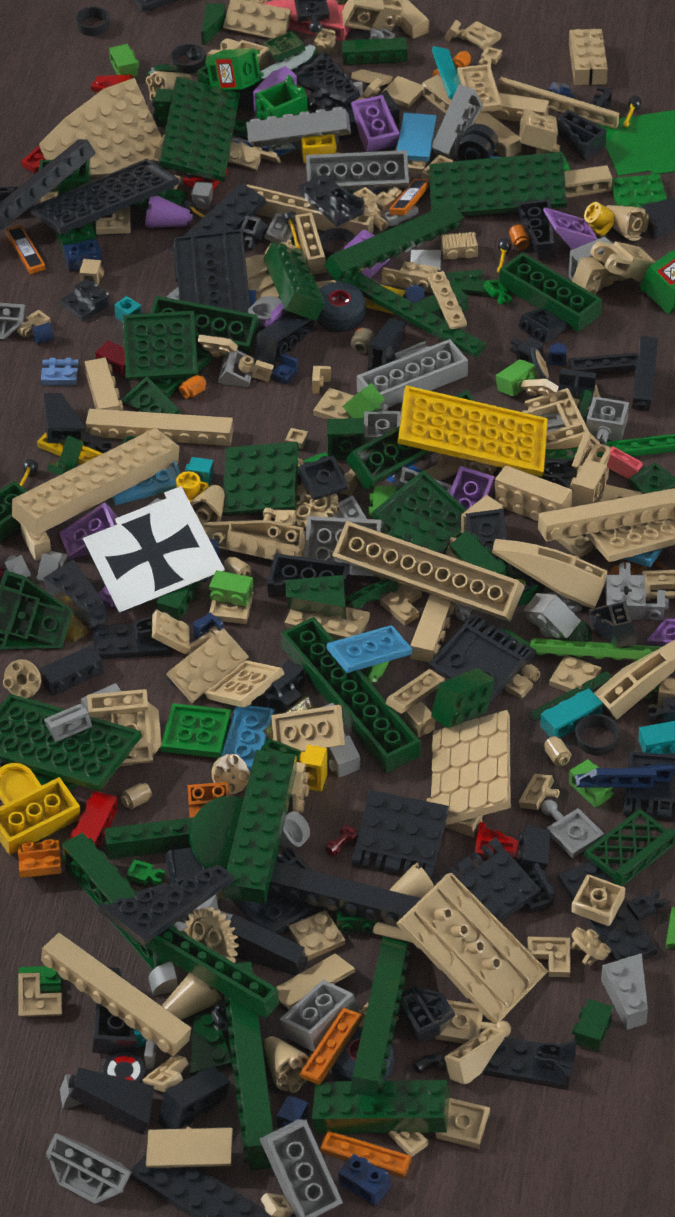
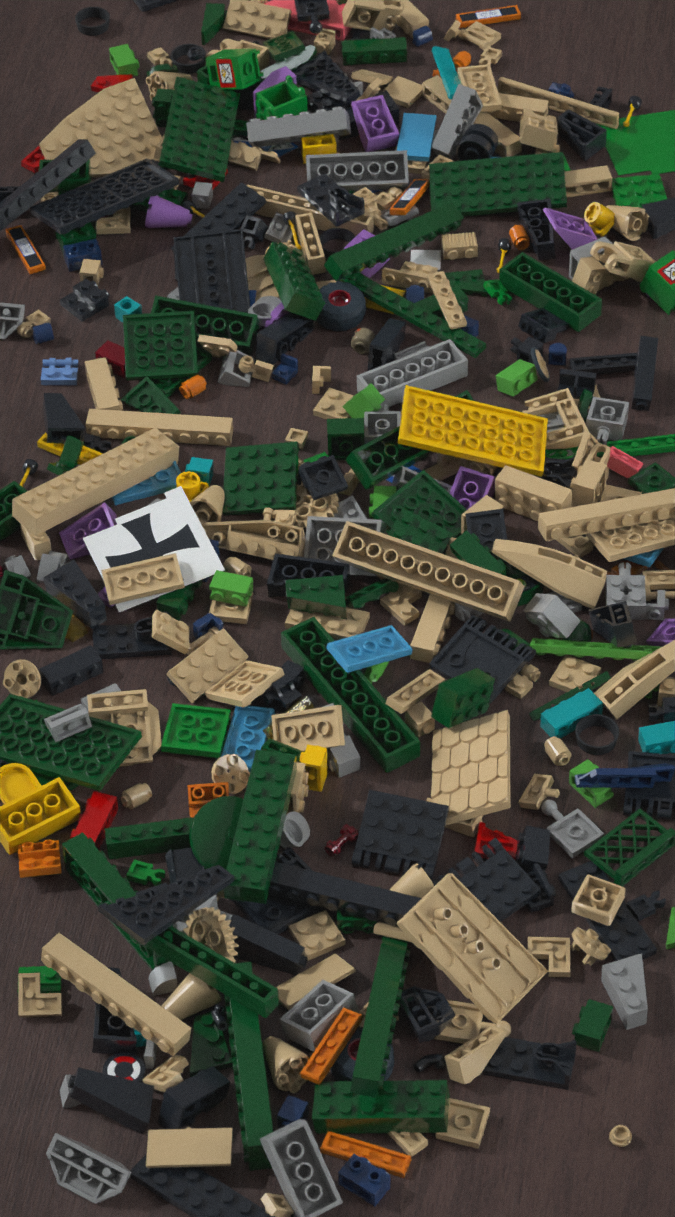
(142, 579): none -> tan plate
(159, 56): none -> tan plate
(422, 36): none -> dark blue brick
(472, 326): none -> dark blue brick
(489, 16): none -> tile
(539, 386): tan plate -> none
(588, 54): tan piece -> none
(620, 1136): none -> tan plate

